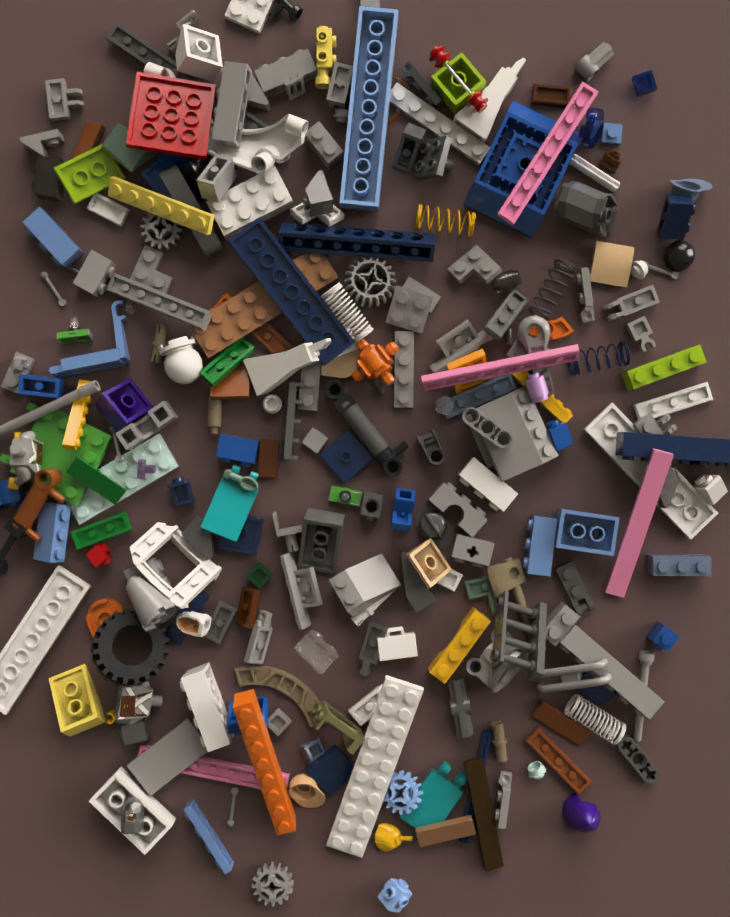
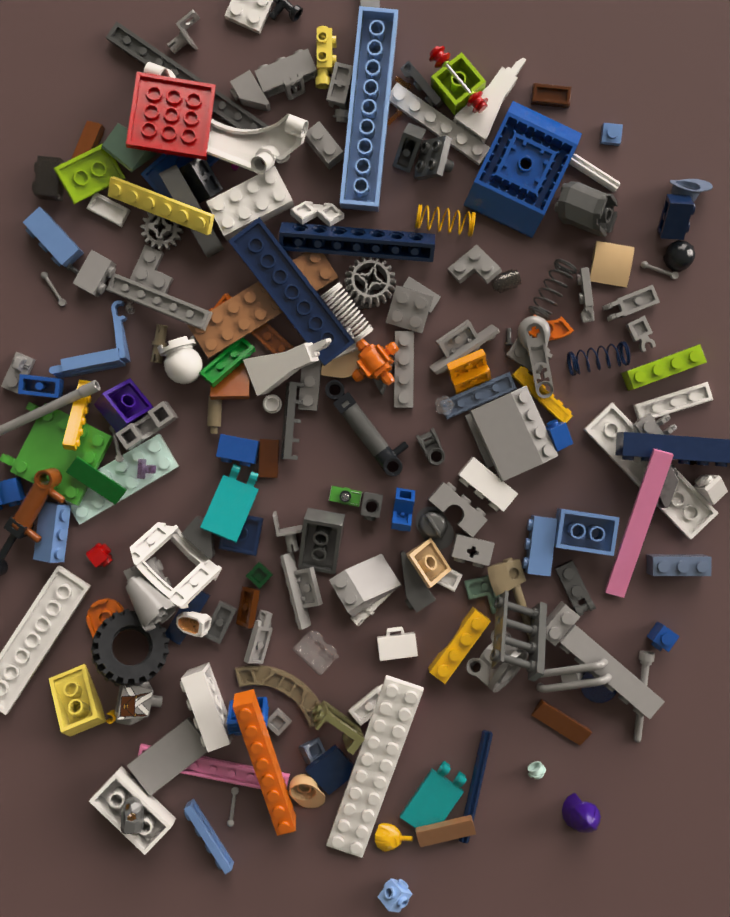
(24, 458): light grey torso -> none
(39, 142): light grey slope -> none
(58, 101): light grey hinge -> none
(74, 334): bright green piece -> none
(101, 530): green plate -> none
(136, 732): dark grey brick -> none
(181, 491): dark blue bracket -> none
(198, 53): white slope -> none
(217, 178): light grey brick -> none
(231, 105): light grey brick -> none
(246, 482): sand green piece -> none
(264, 886): light grey gear -> none
(315, 440): light grey tile -> none
(318, 196): slope -> none
(346, 456): dark blue plate -> none
(369, 652): dark grey hinge -> none
(407, 798): light blue gear -> none
(460, 707): dark grey piece -> none
(483, 813): dark brown tile -> none
(493, 435): light grey beam -> none
(499, 741): dark tan pin -> none
(501, 367): bright pink tile -> none
(503, 797): light grey hinge -> none
(505, 314): dark grey tile -> none
(536, 387): lavender brick -> none
(547, 153): bright pink tile -> none
(558, 760): dark orange tile -> none
(591, 63): light grey piece -> none
(592, 128): clear blue tile -> none
(611, 160): reddish brown plate -> none
(614, 730): white piece -> none
(639, 269): white plate -> none
(644, 83): clear blue plate -> none
(645, 760): dark grey beam -> none

